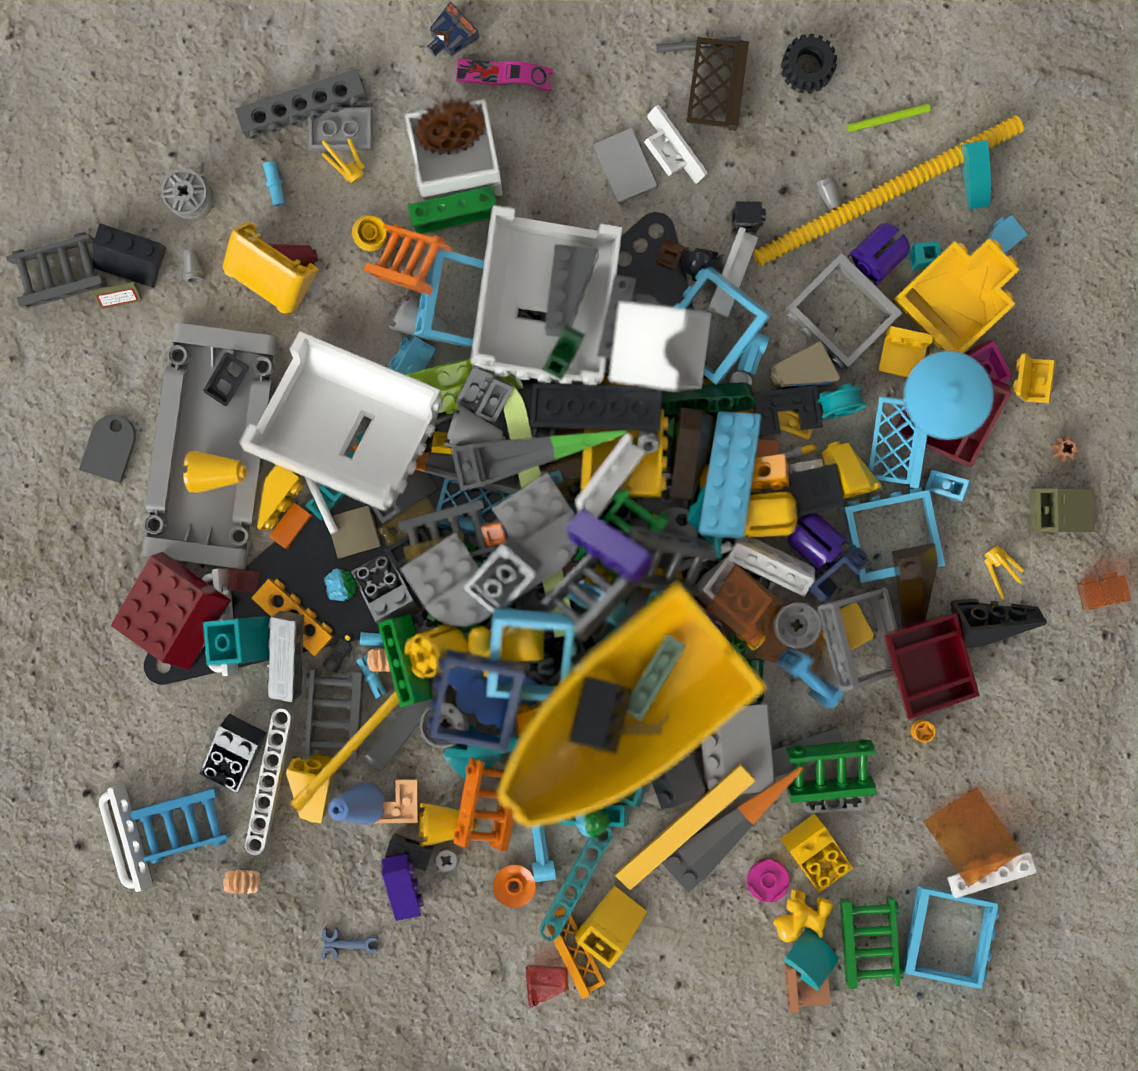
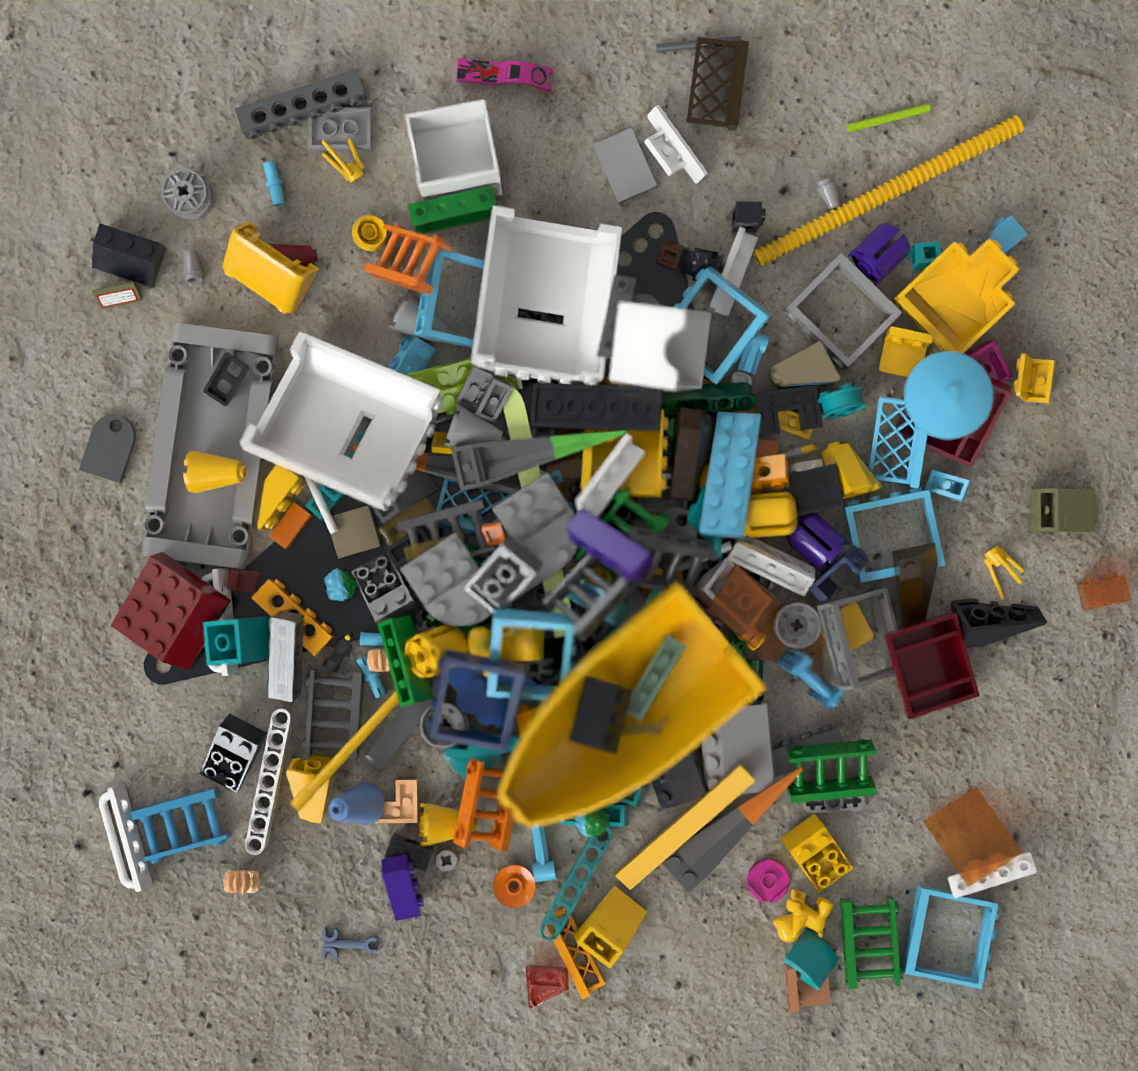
(71, 286): dark grey fence -> none
(450, 126): reddish brown gear -> none
(451, 32): torso -> none
(563, 352): dark green brick -> none
(569, 279): dark grey wedge -> none
(648, 441): light grey cone -> none
(814, 47): black tyre -> none
(927, 730): light orange wheel -> none
(977, 174): teal slope -> none
(1069, 452): nougat gear -> none

